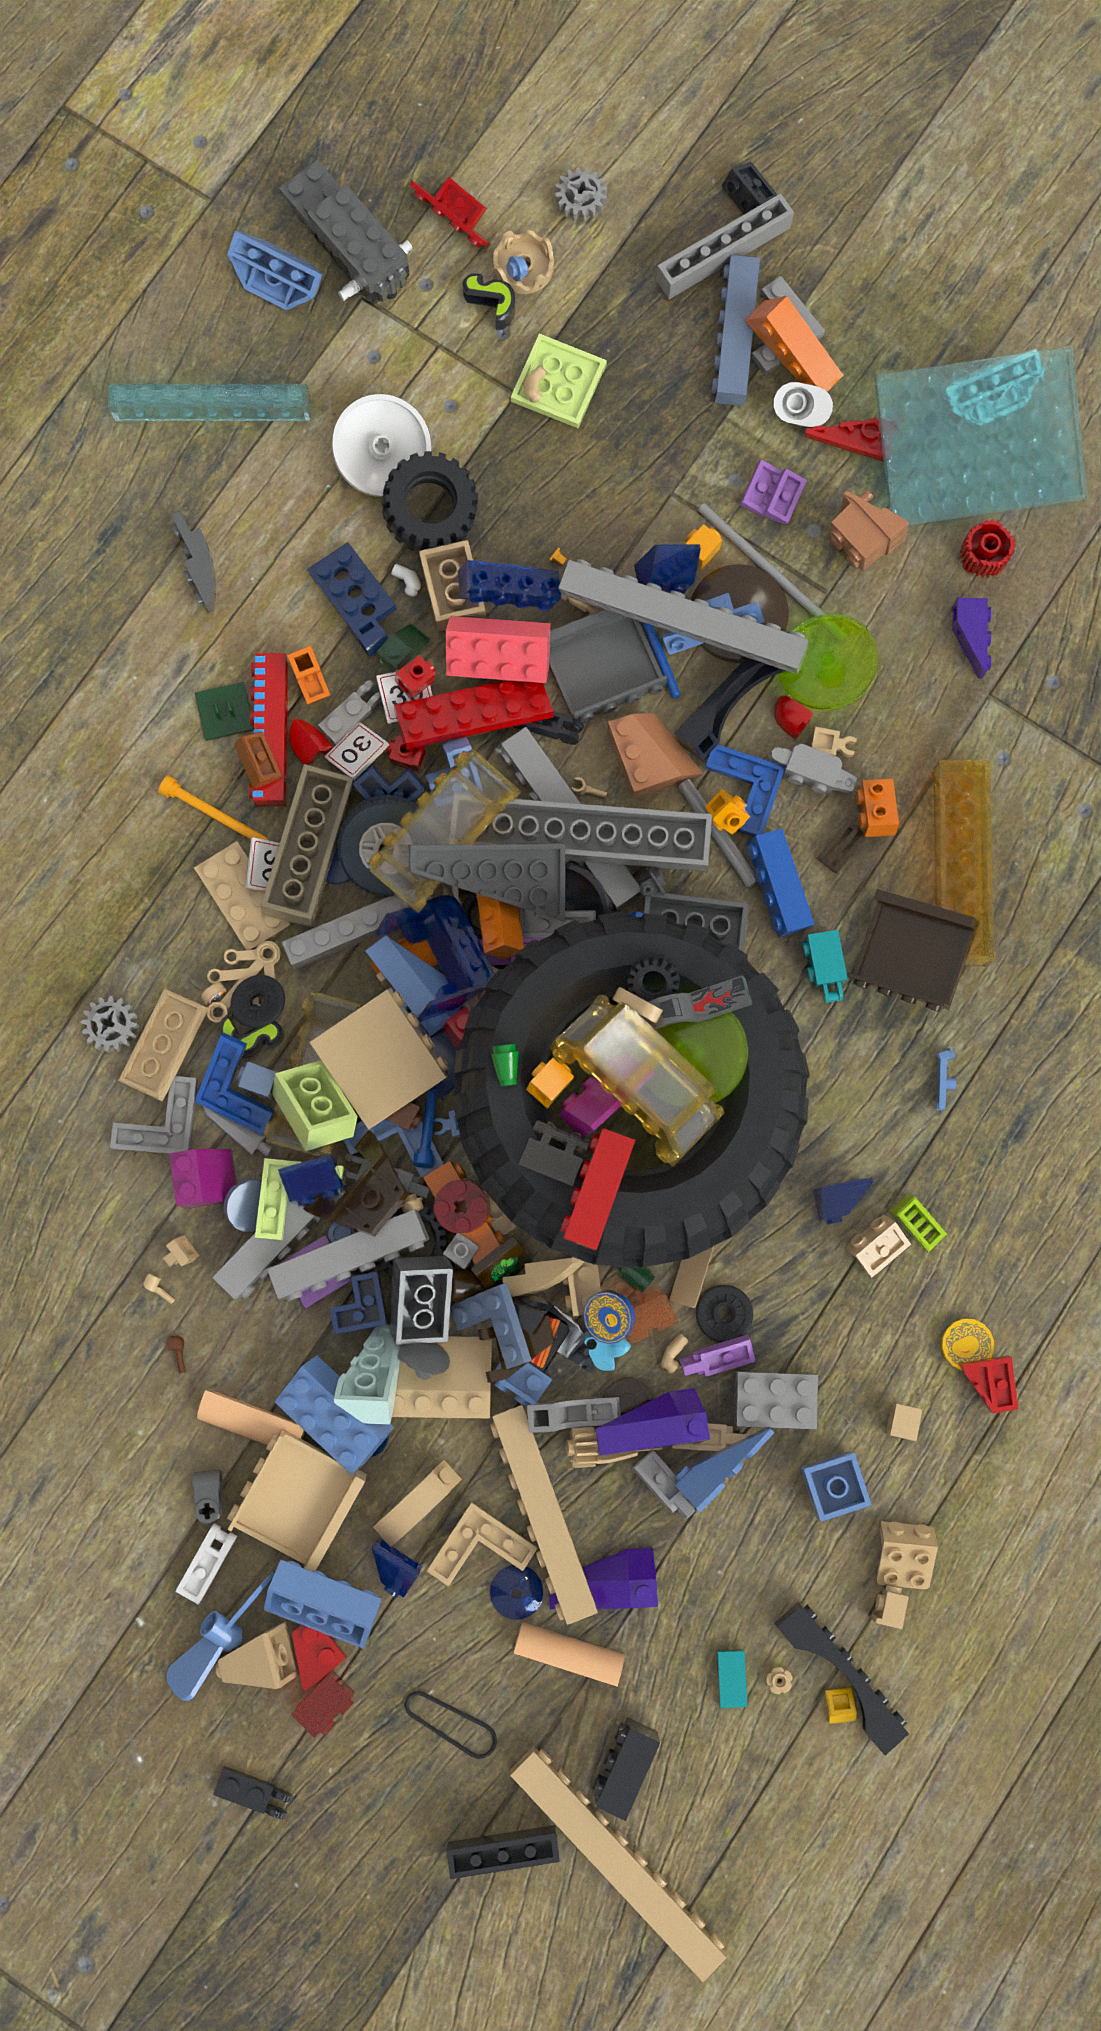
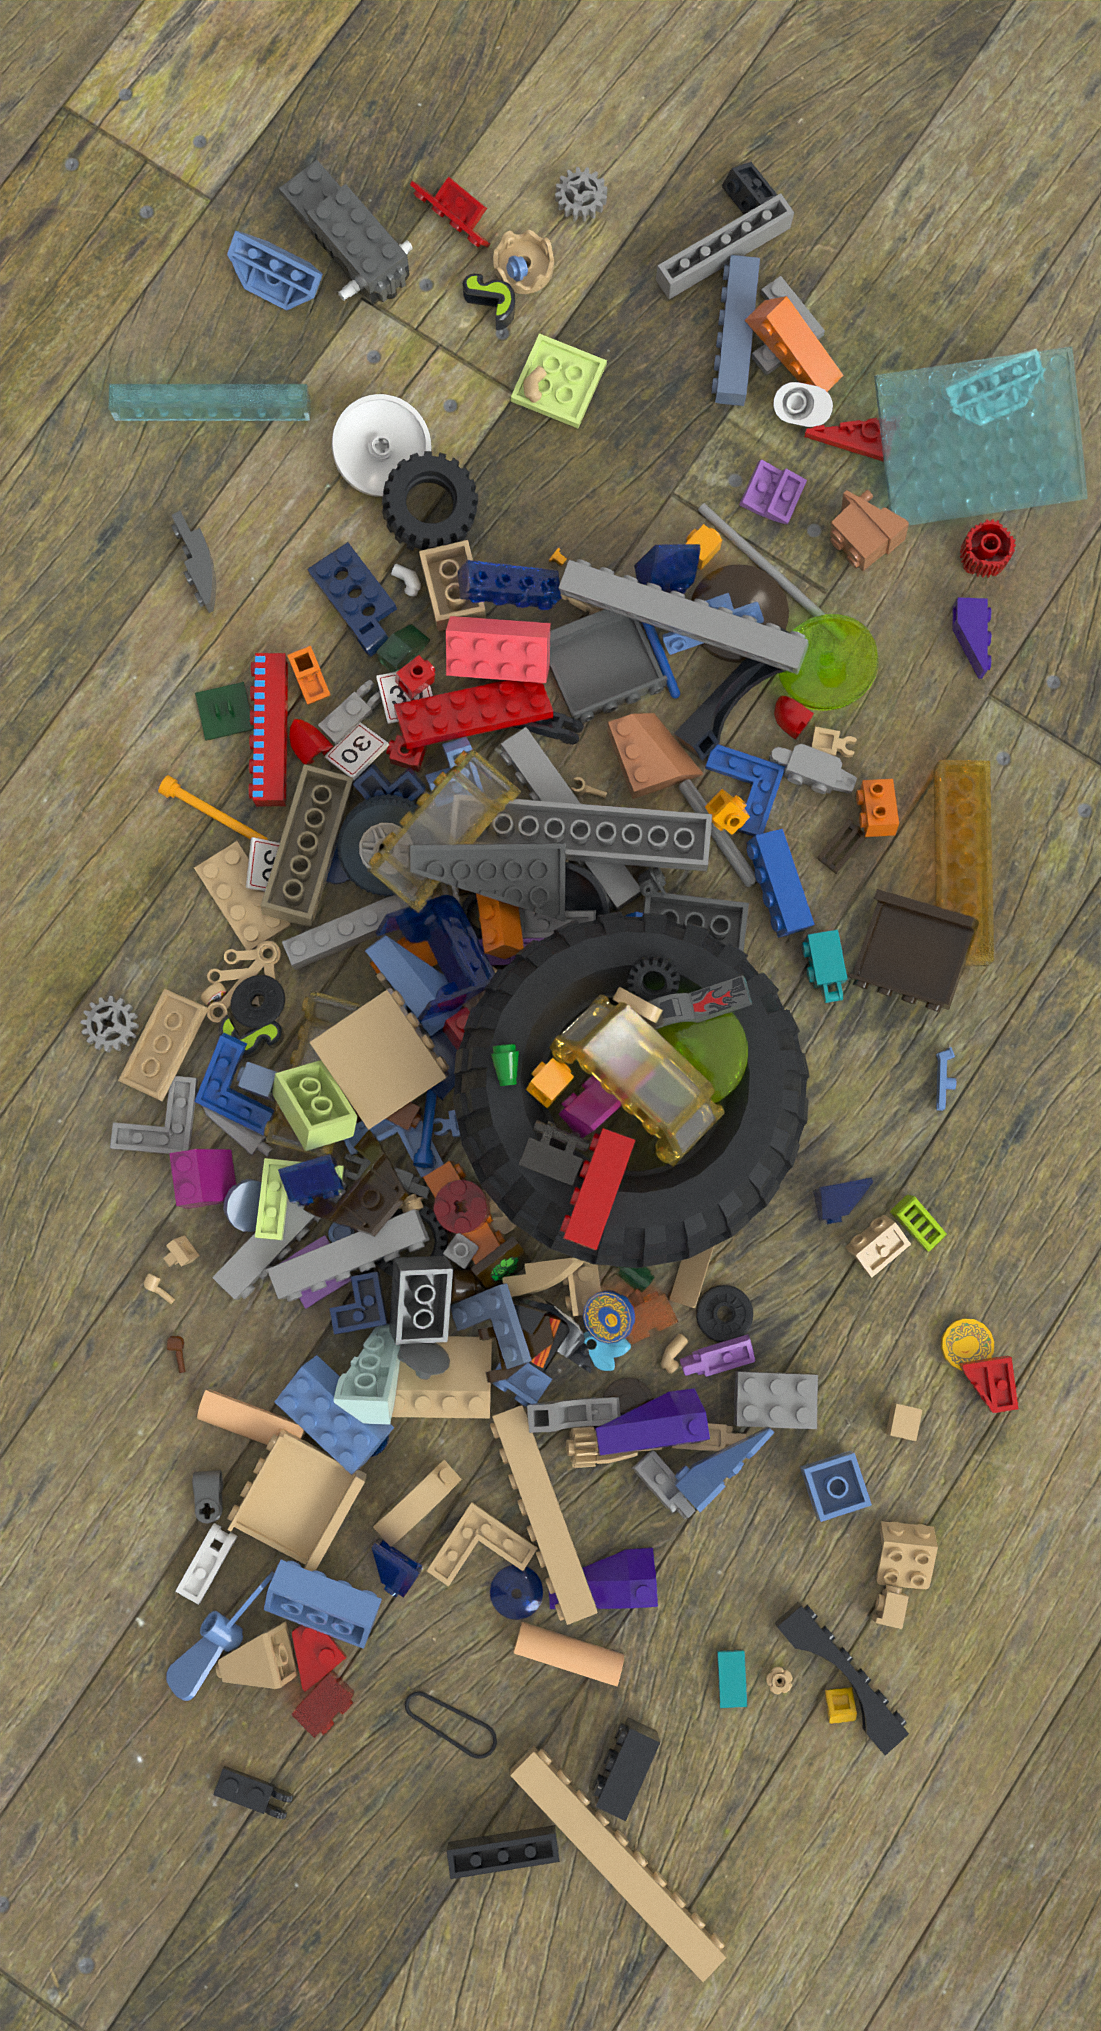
(257, 759): dark orange slope -> none

